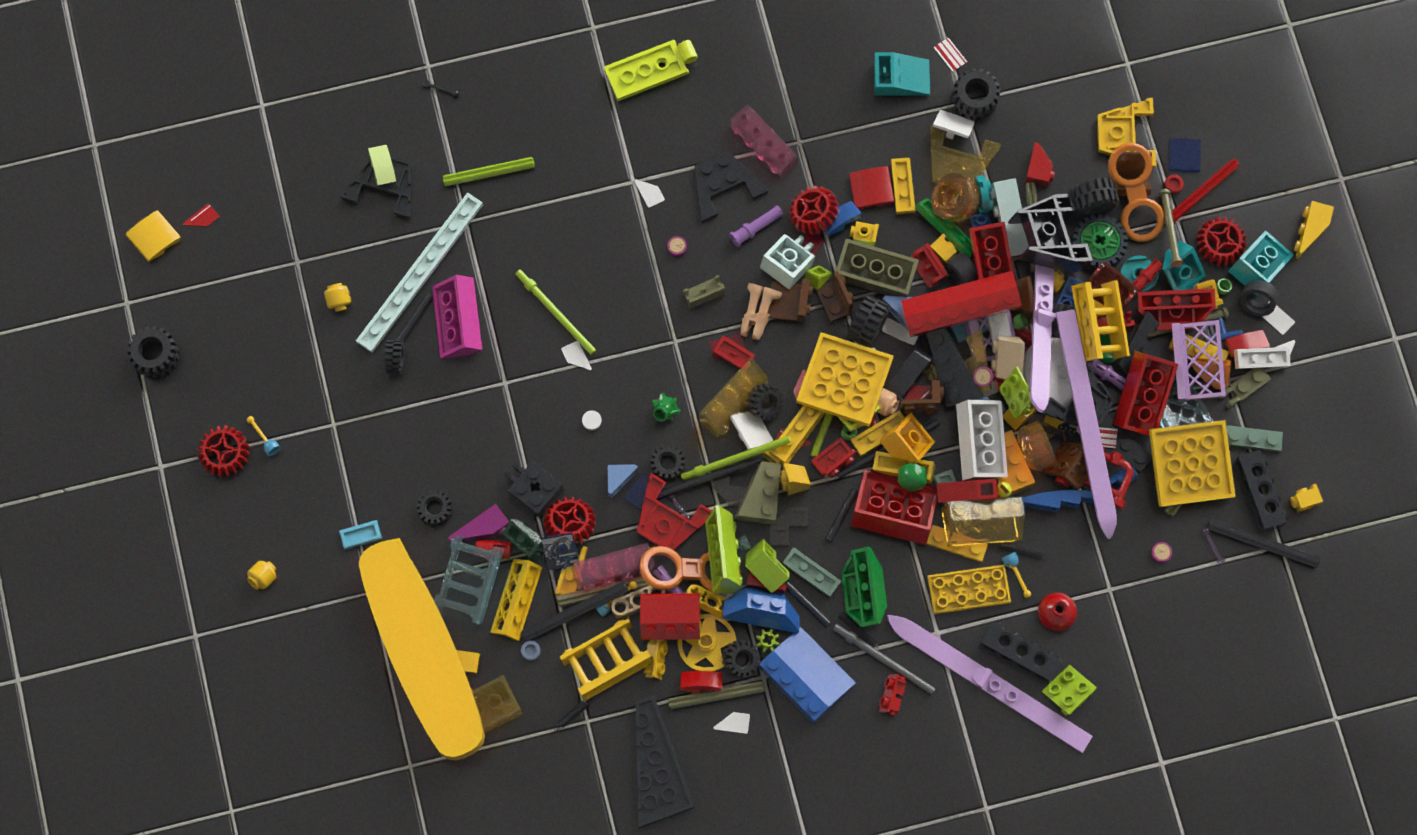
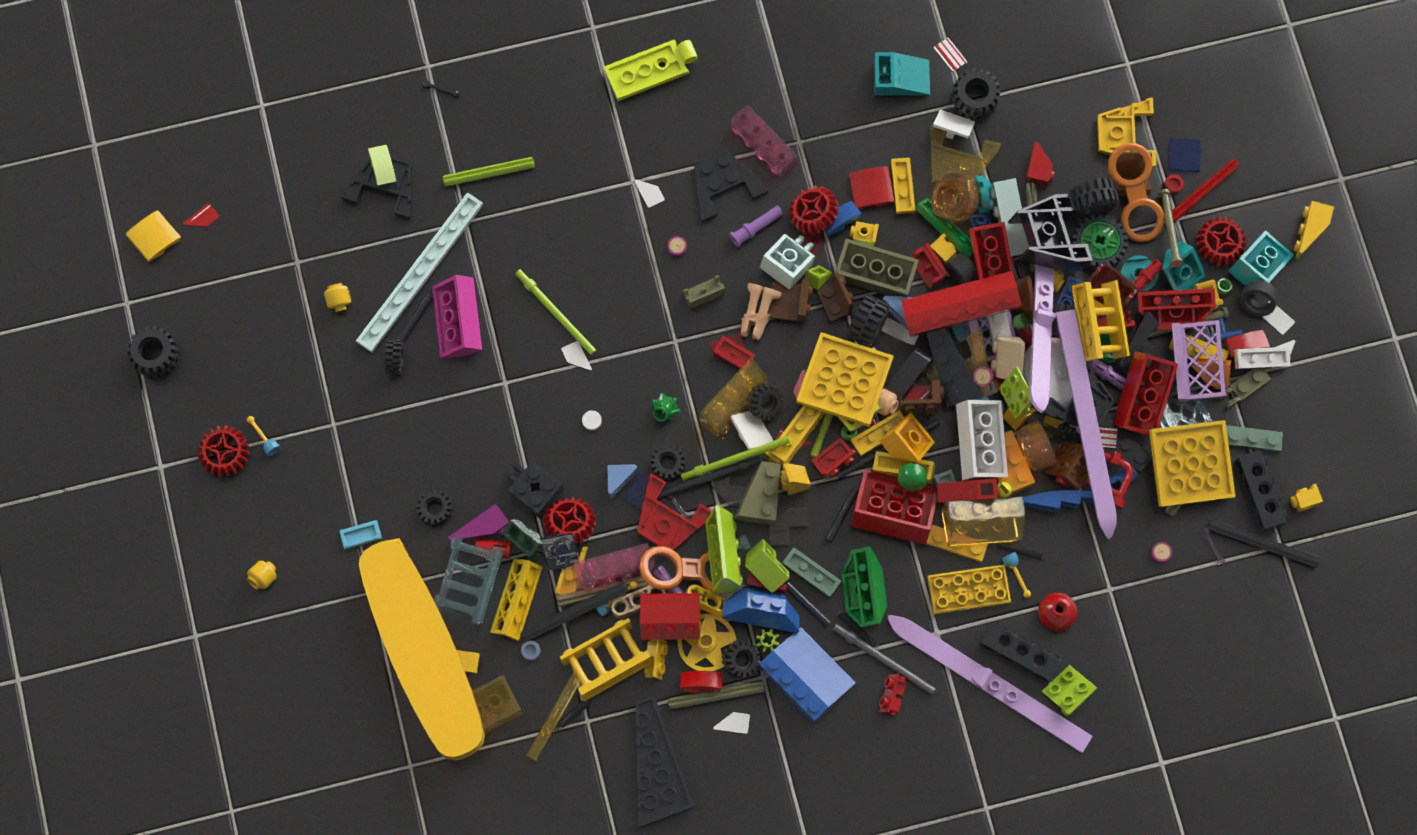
(554, 717): none -> clear yellow axle

